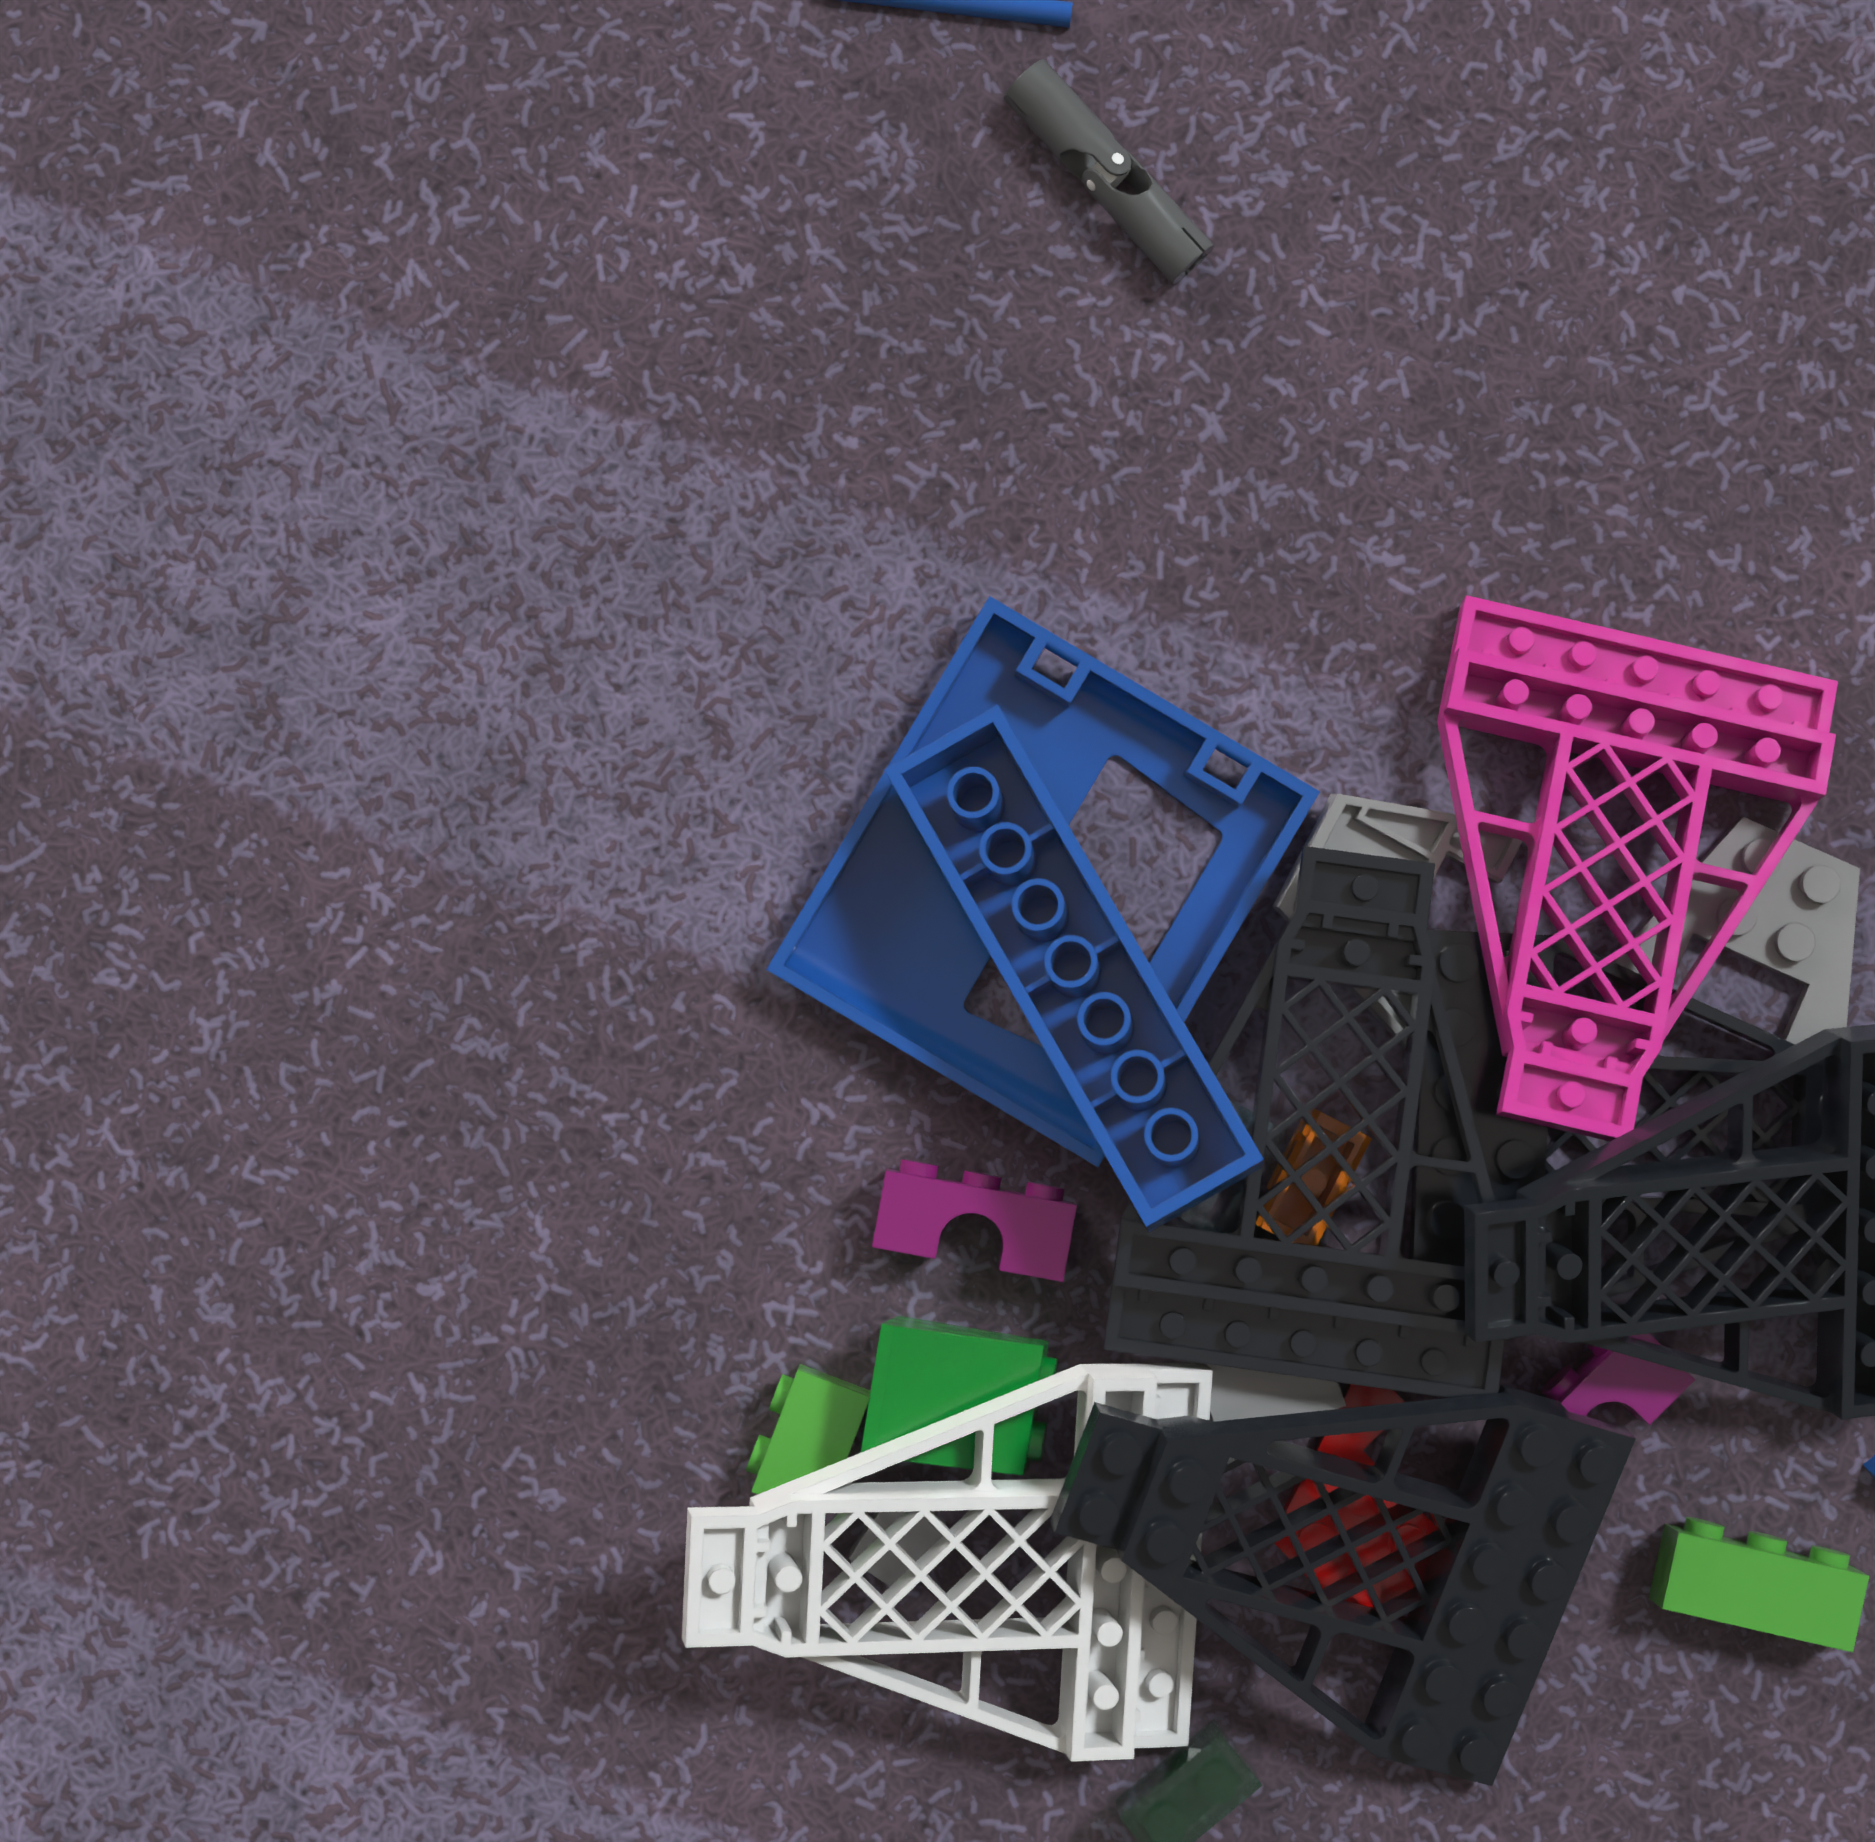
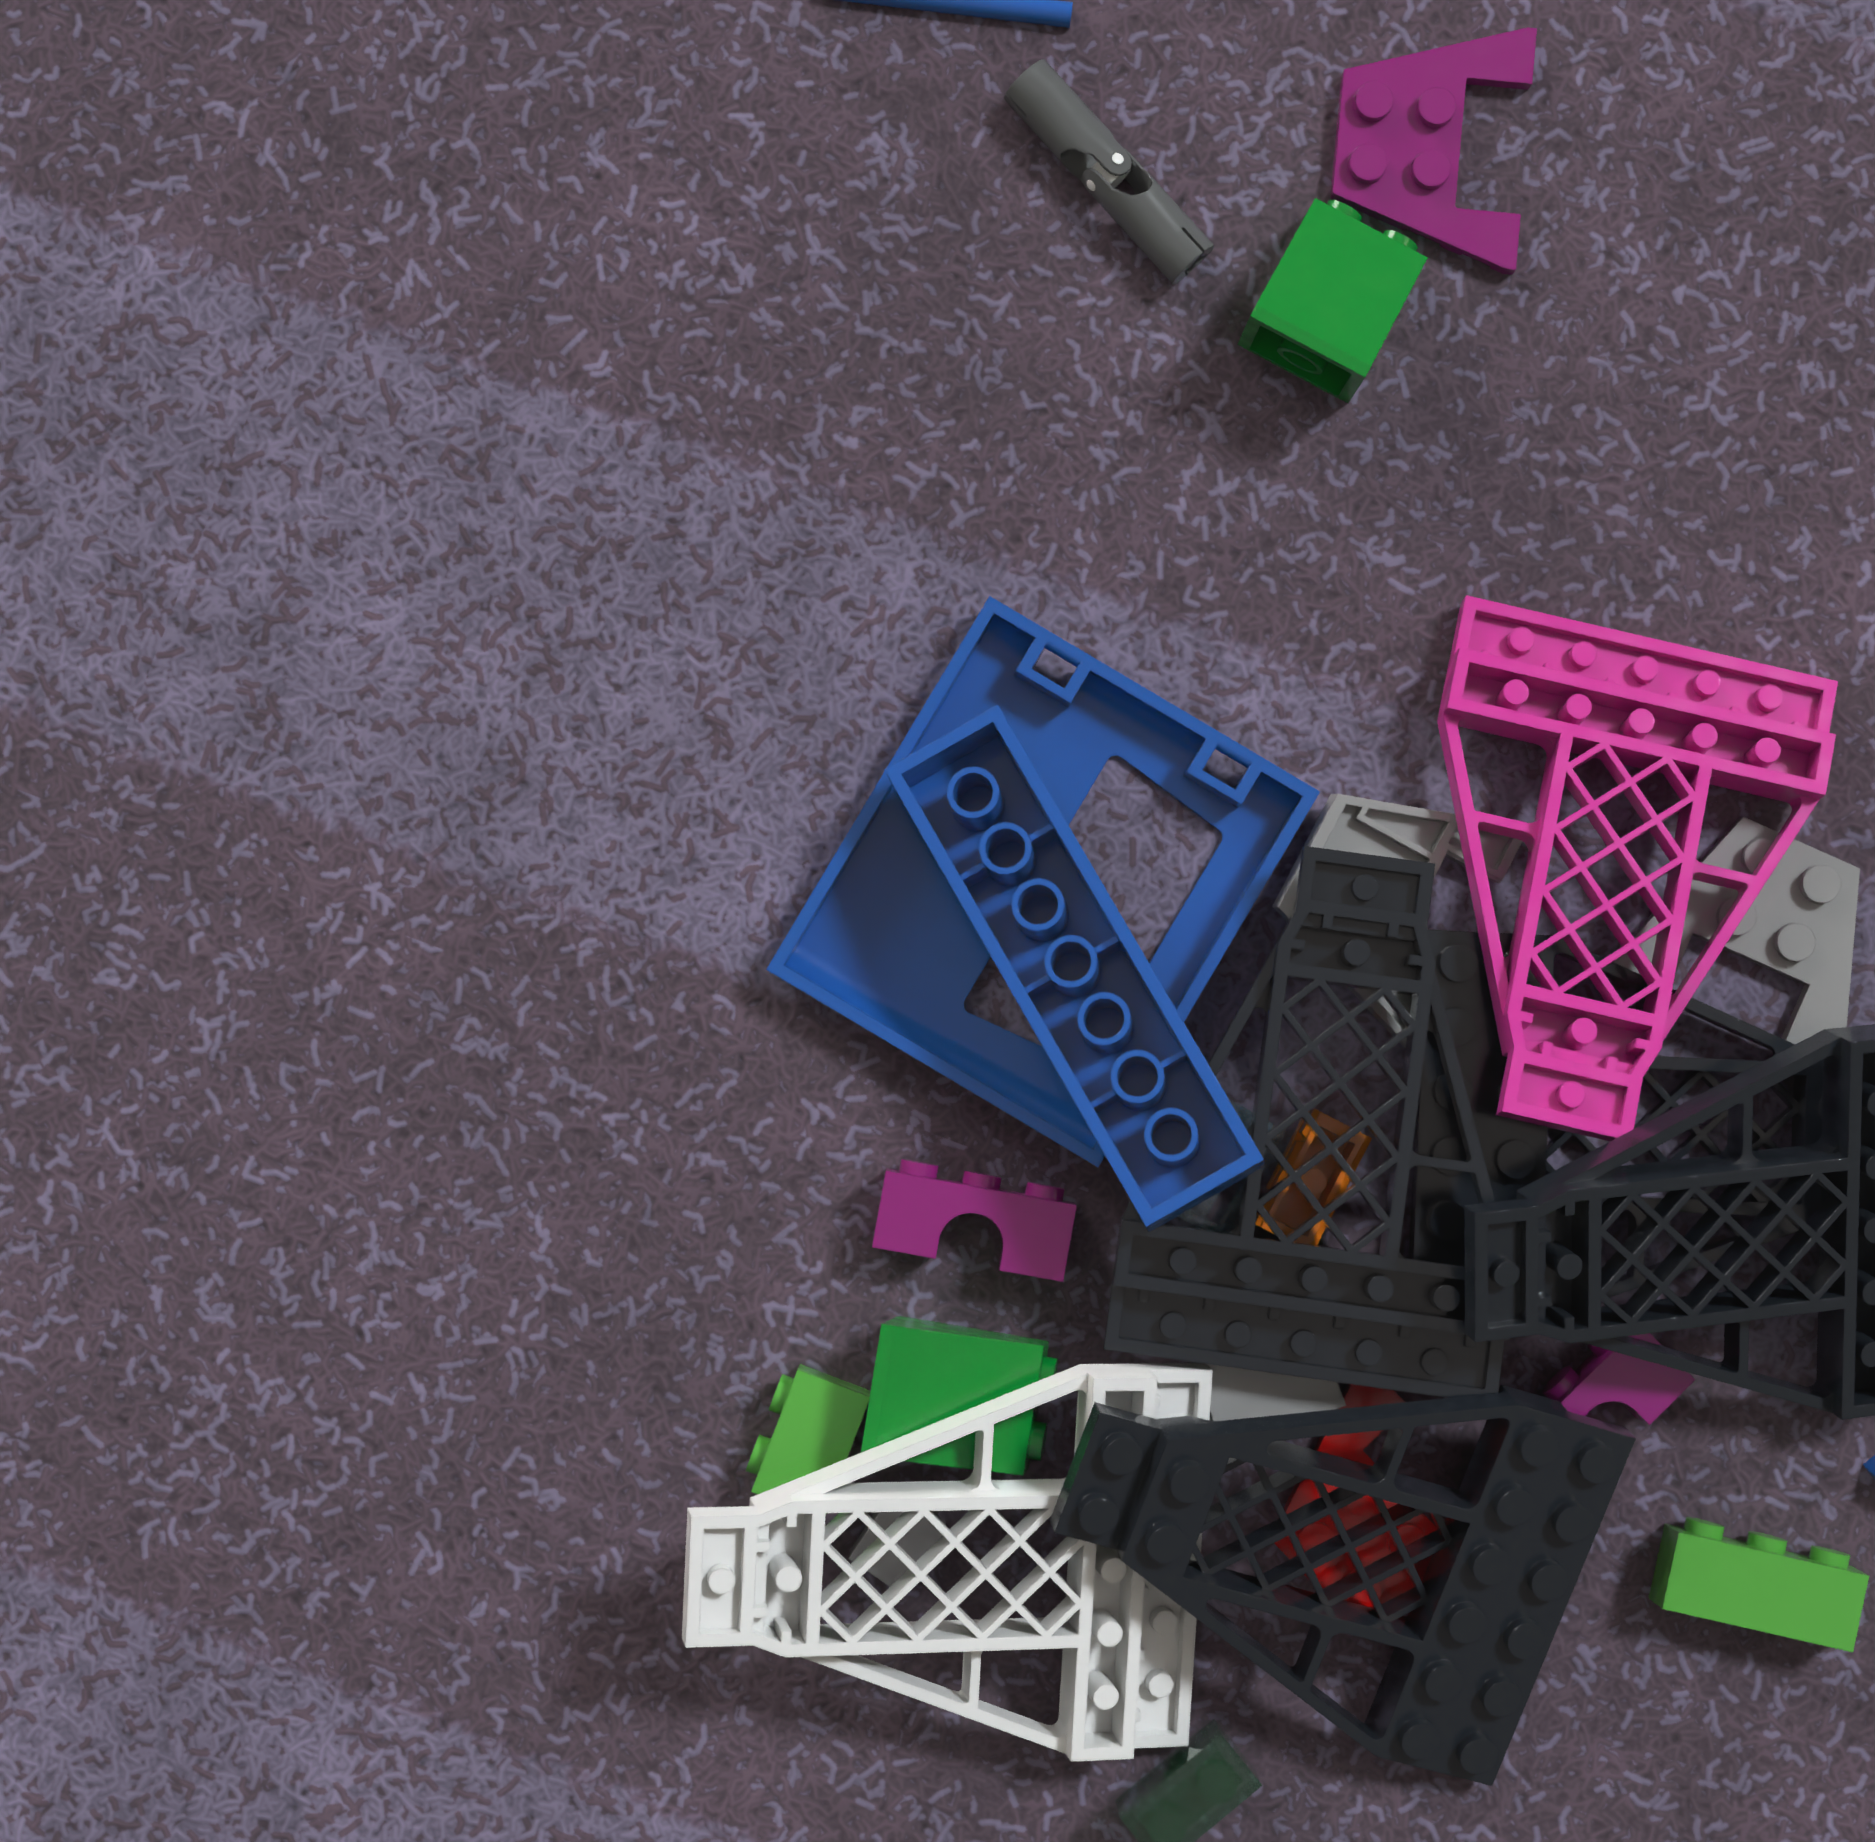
(1333, 299): none -> green slope
(1404, 142): none -> magenta wing

